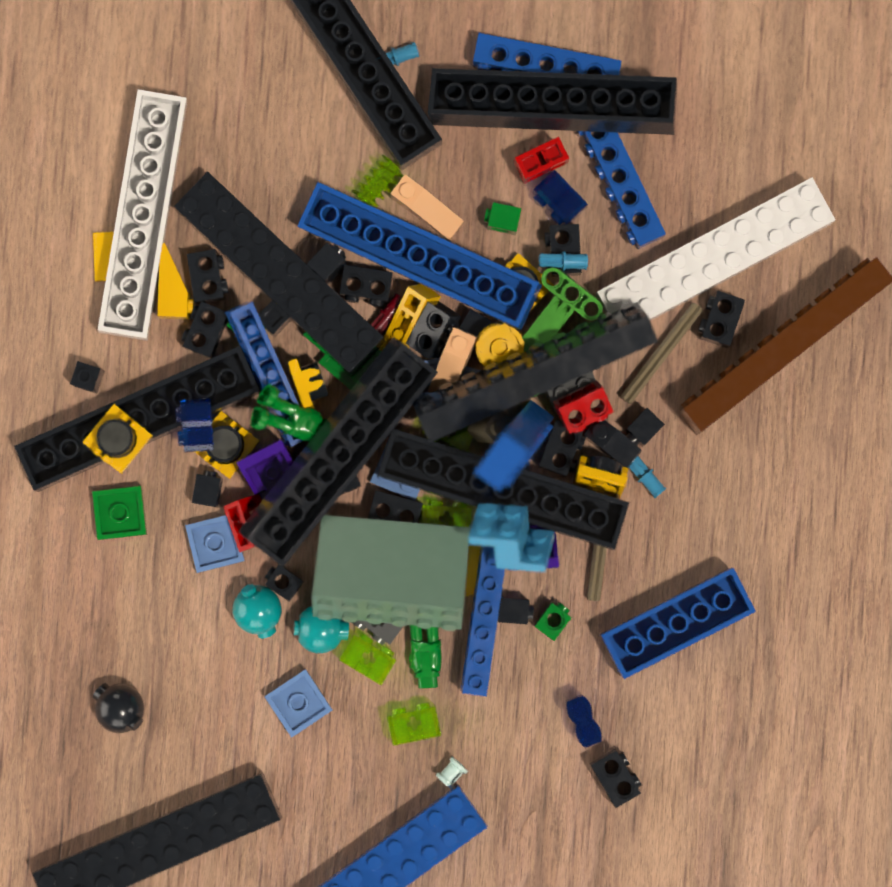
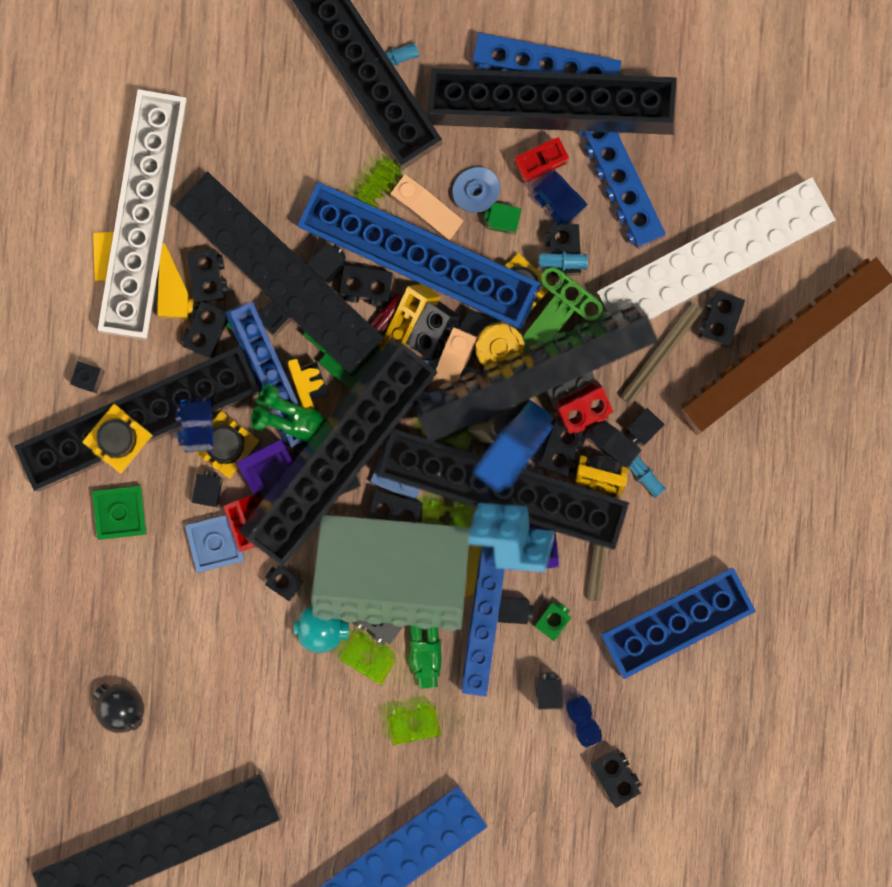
(257, 610): teal brick -> none
(298, 703): medium blue plate -> none
(451, 772): light aqua bush -> none
(472, 181): none -> medium blue dish
(548, 691): none -> black brick

